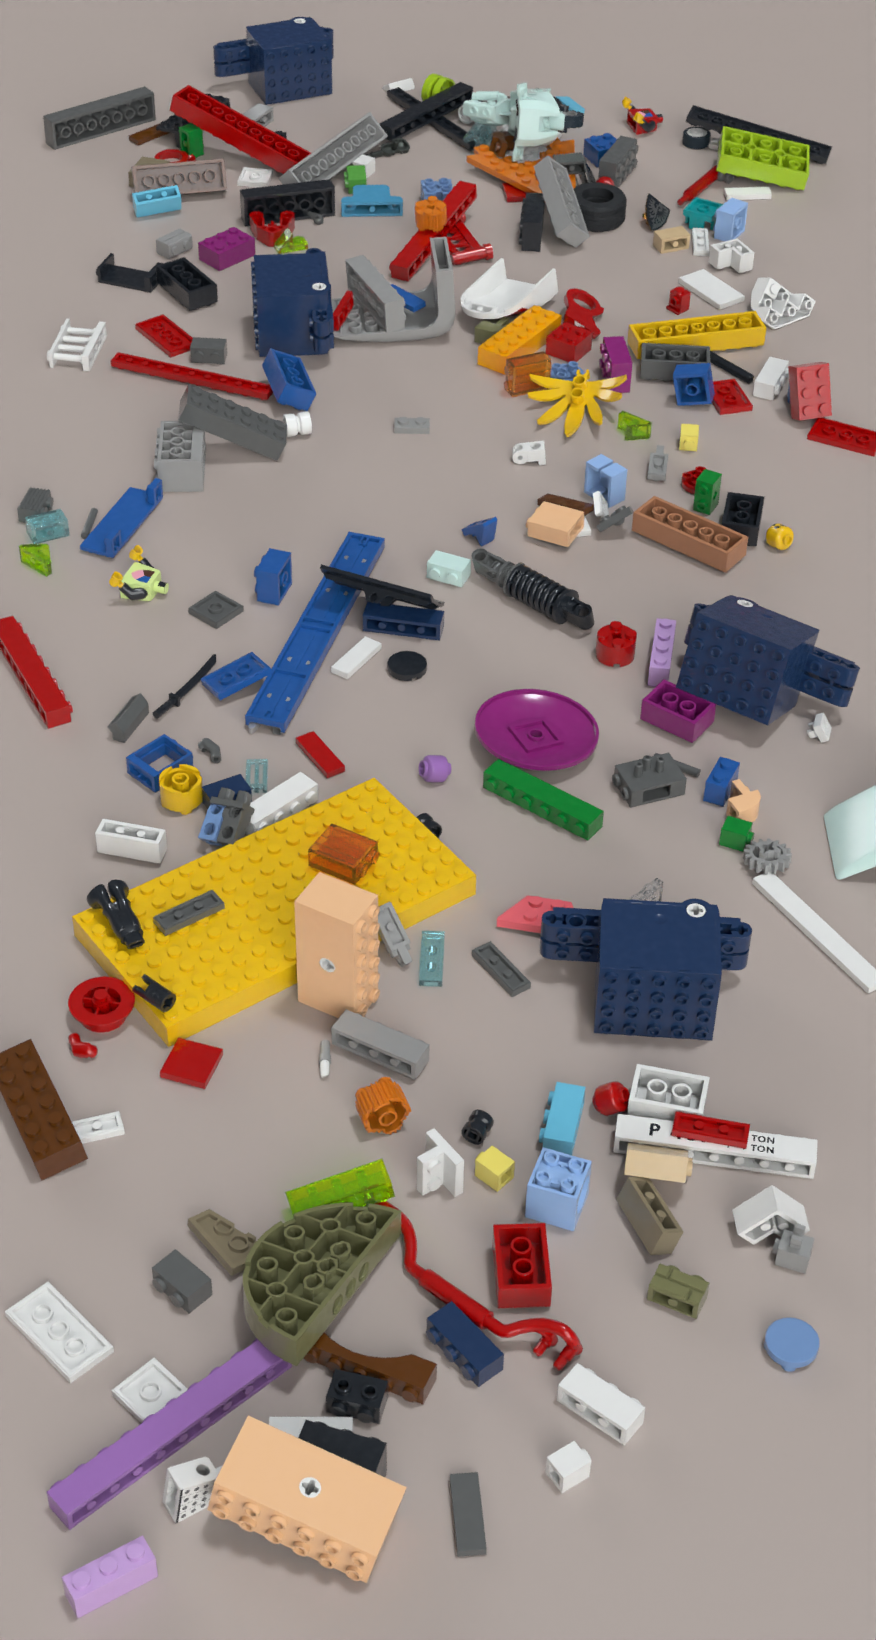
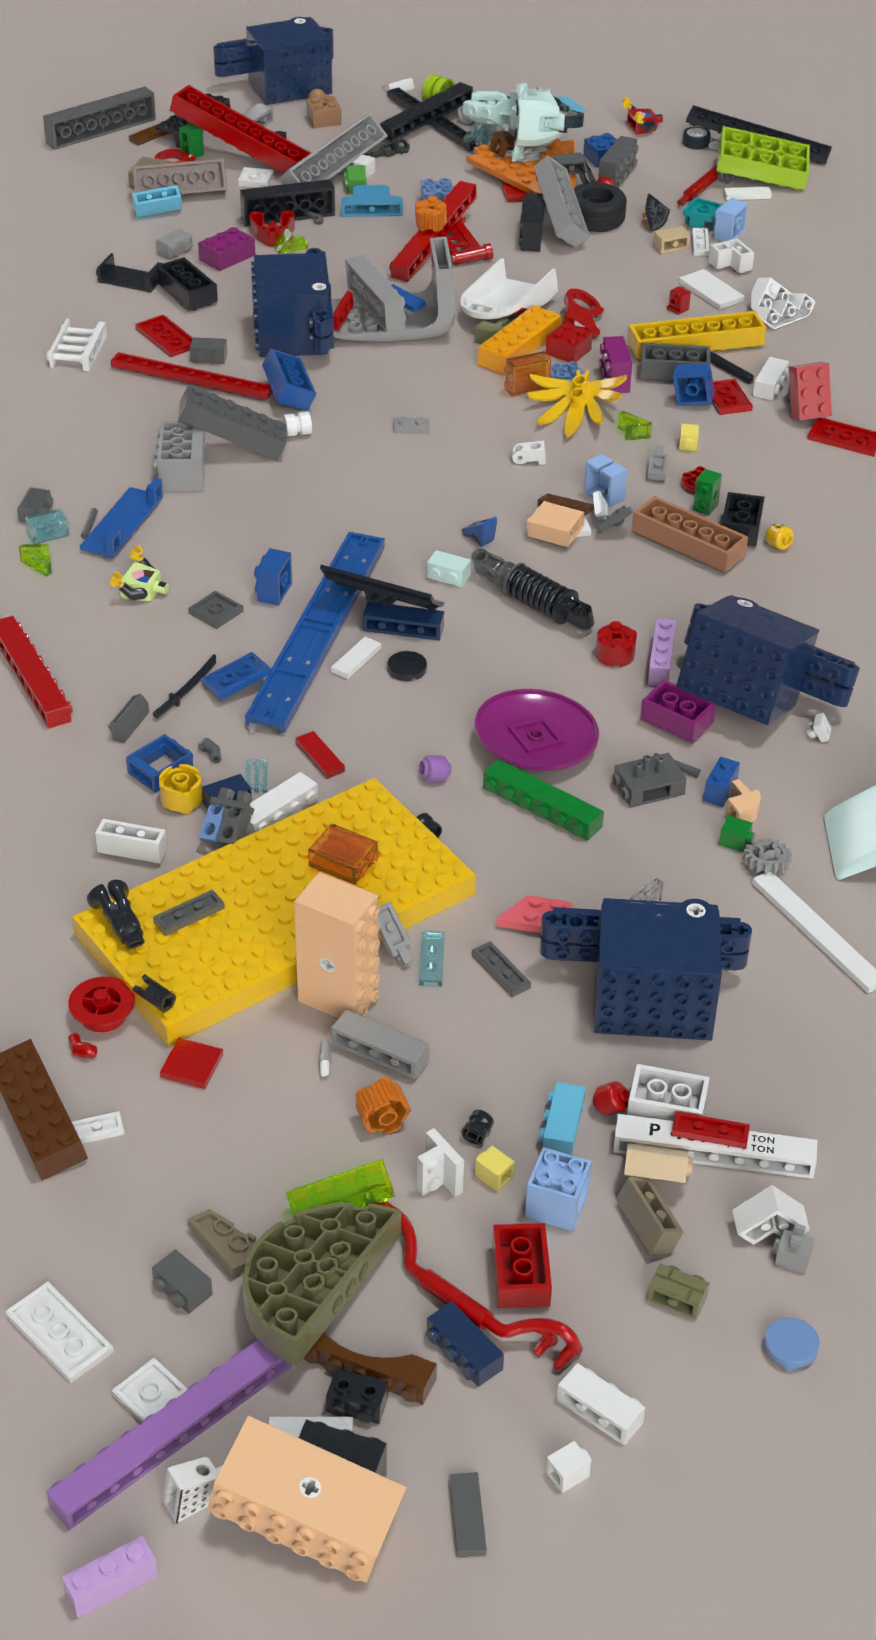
(323, 109): none -> medium nougat brick

